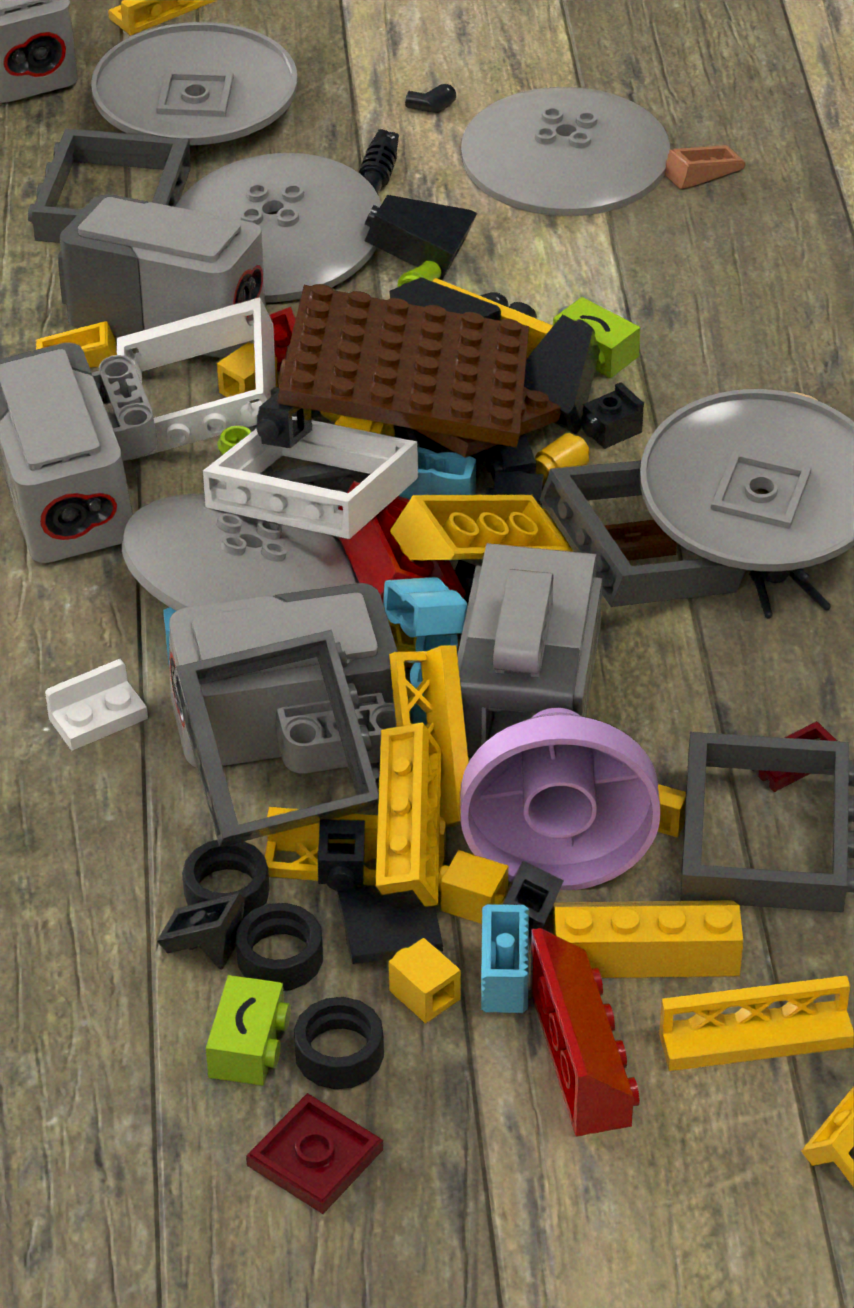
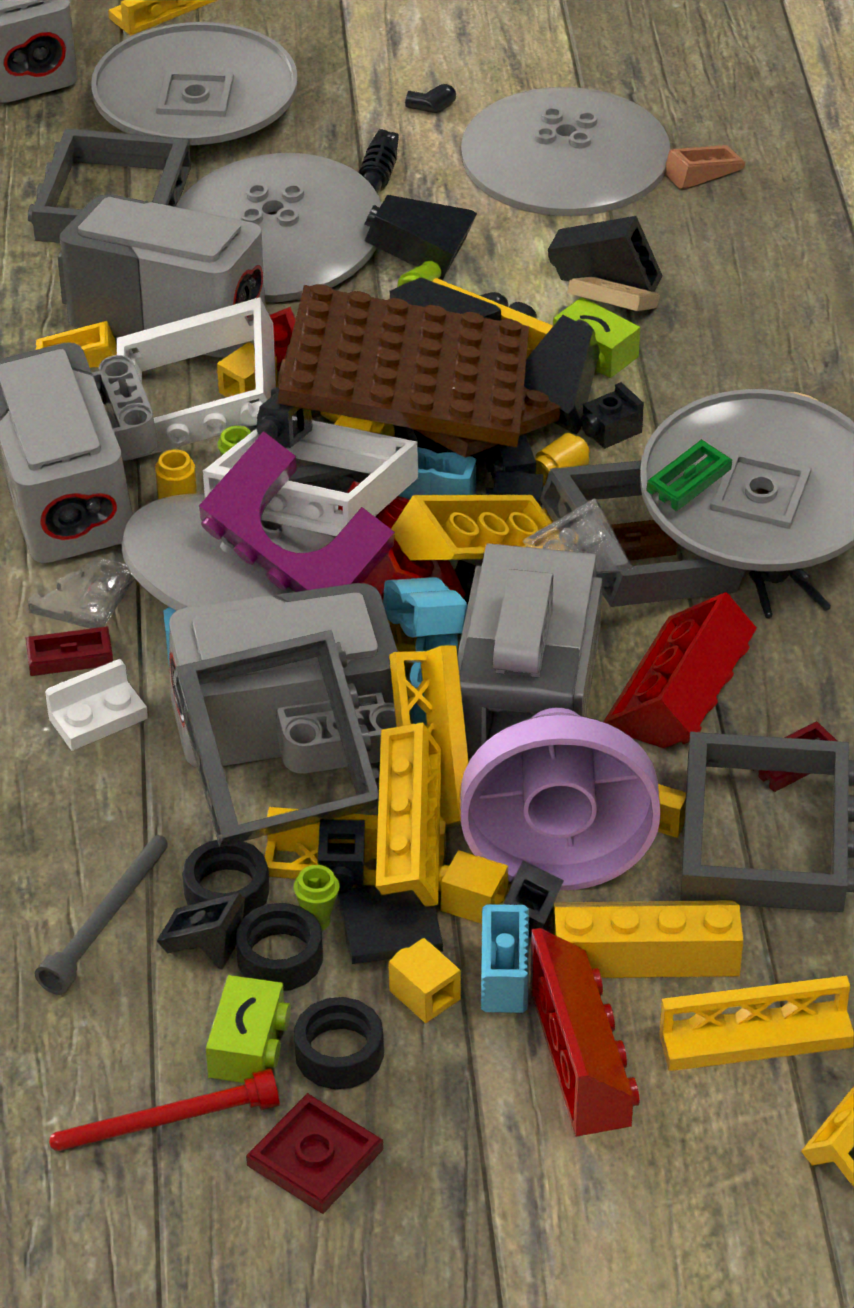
(59, 970): none -> dark grey piece
(69, 651): none -> dark red tile
(87, 595): none -> clear wing
(175, 474): none -> yellow brick
(236, 513): none -> magenta arch
(256, 1091): none -> red piece
(317, 891): none -> lime cone
(584, 532): none -> clear wing
(608, 251): none -> black slope
(613, 293): none -> tan tile
(683, 673): none -> red slope
(695, 477): none -> green tile

